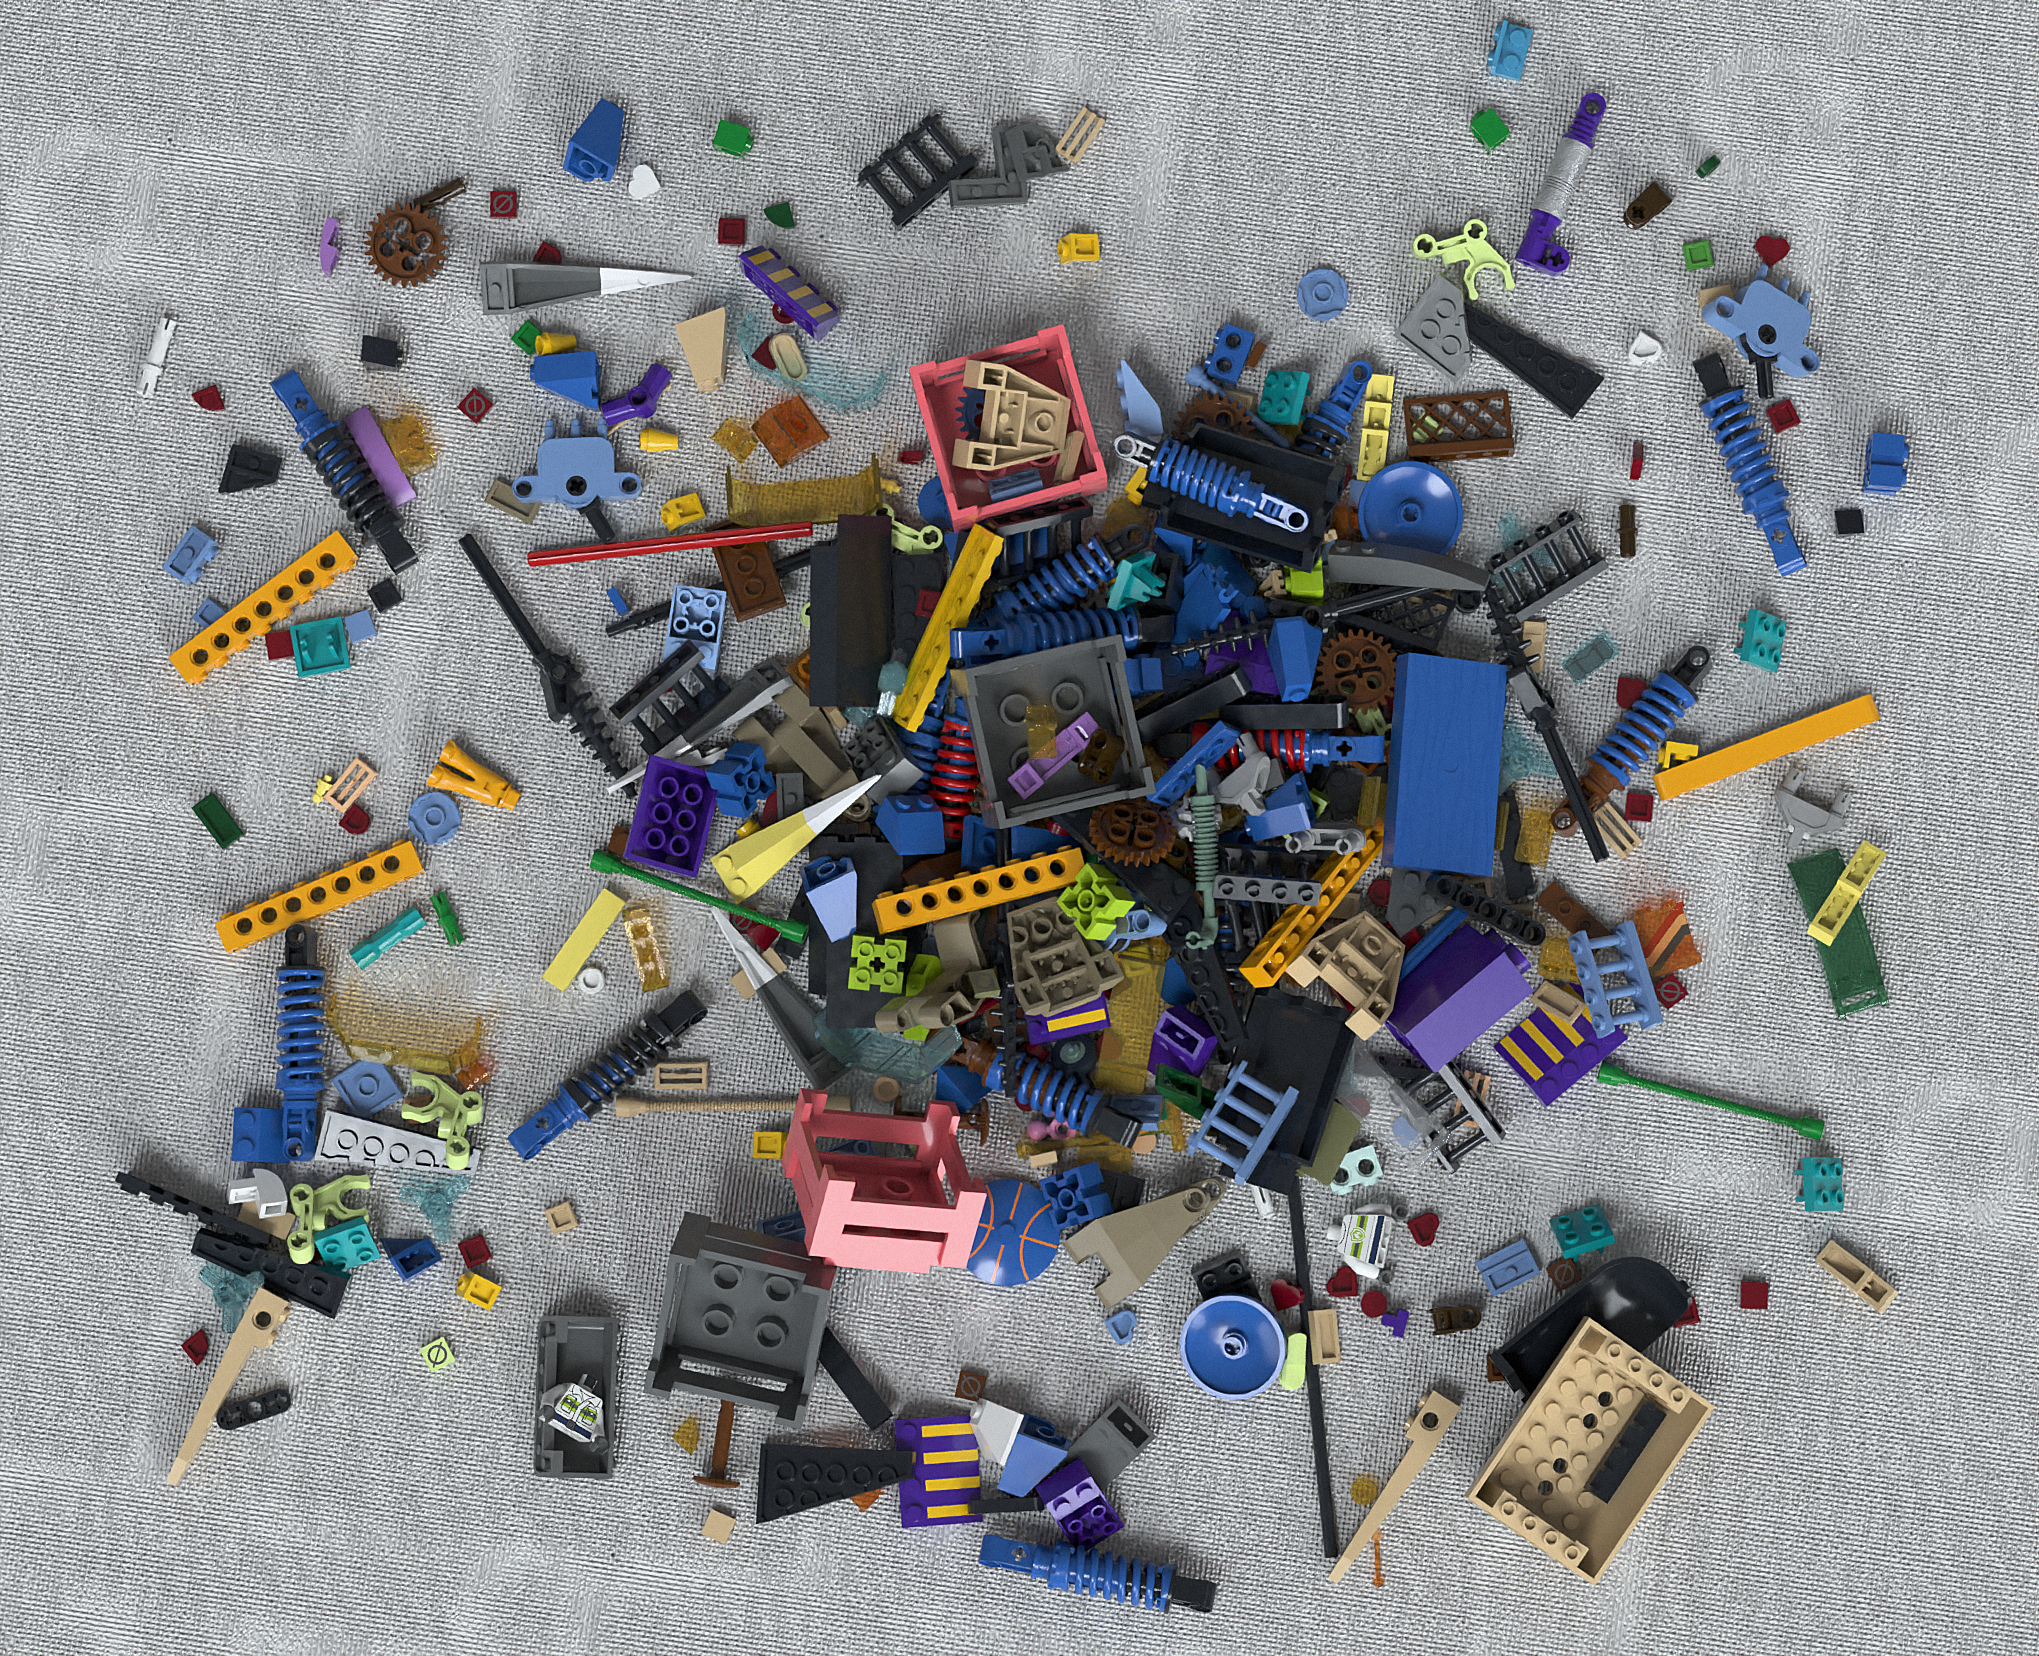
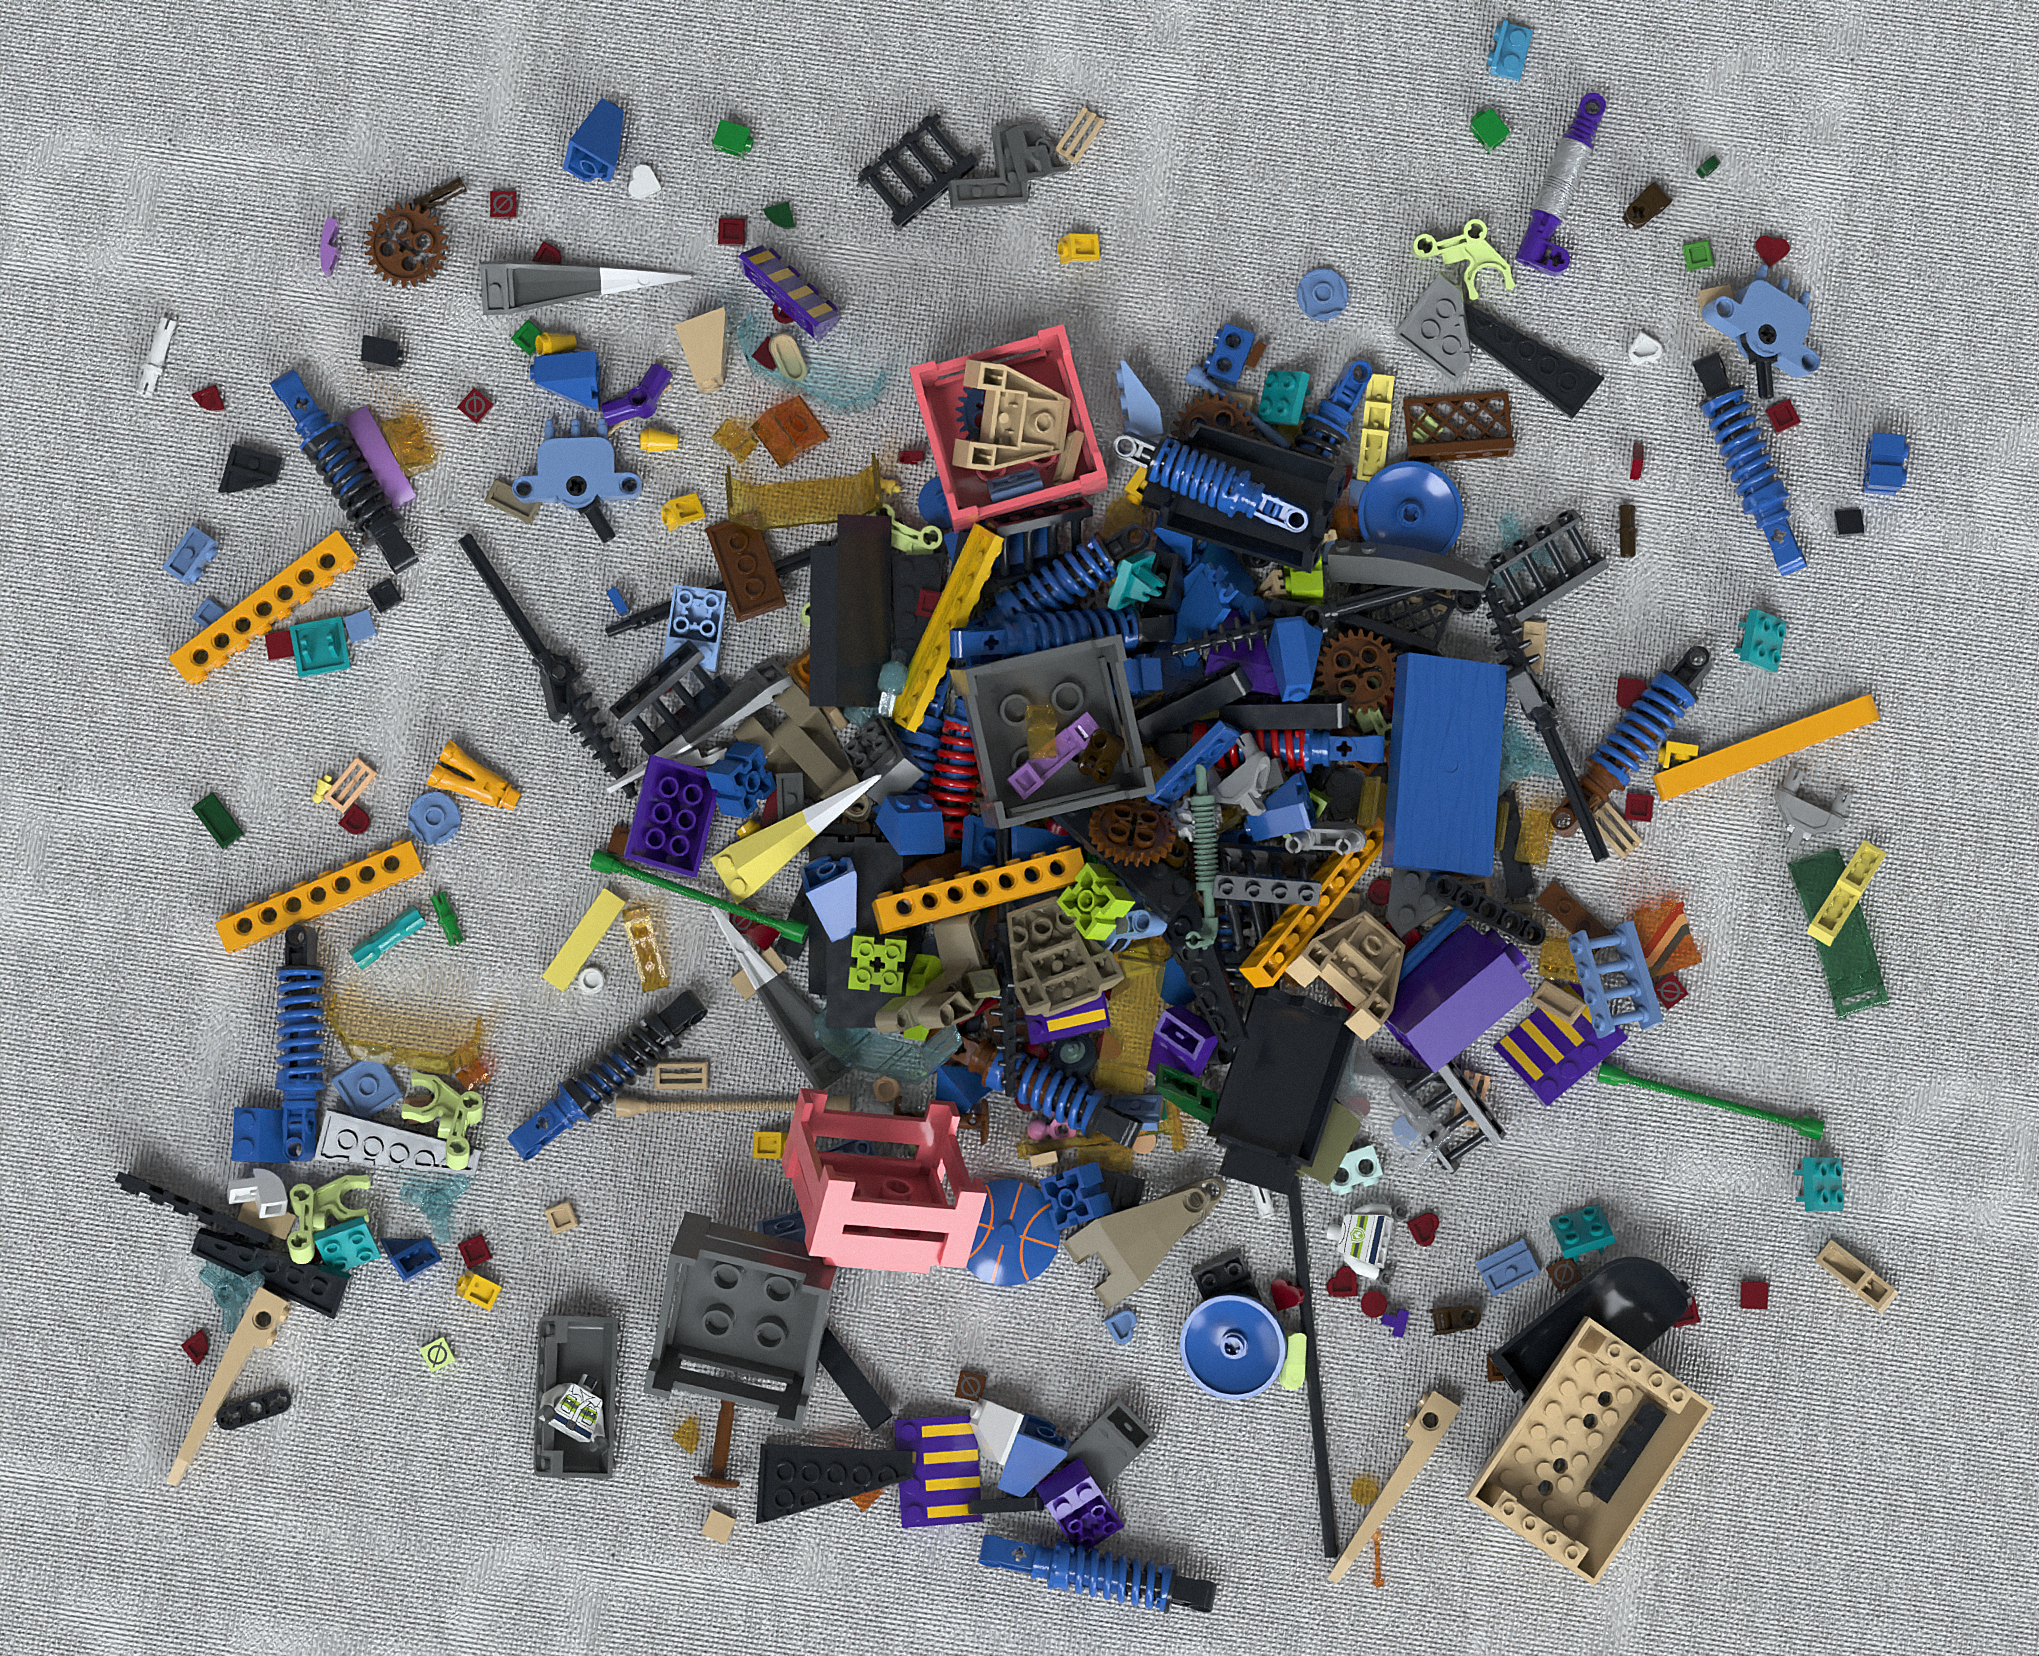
(670, 543): red axle -> none
(1254, 1144): medium blue fence -> none
(1324, 1336): tan tile -> none
(1589, 658): clear light blue tile -> none

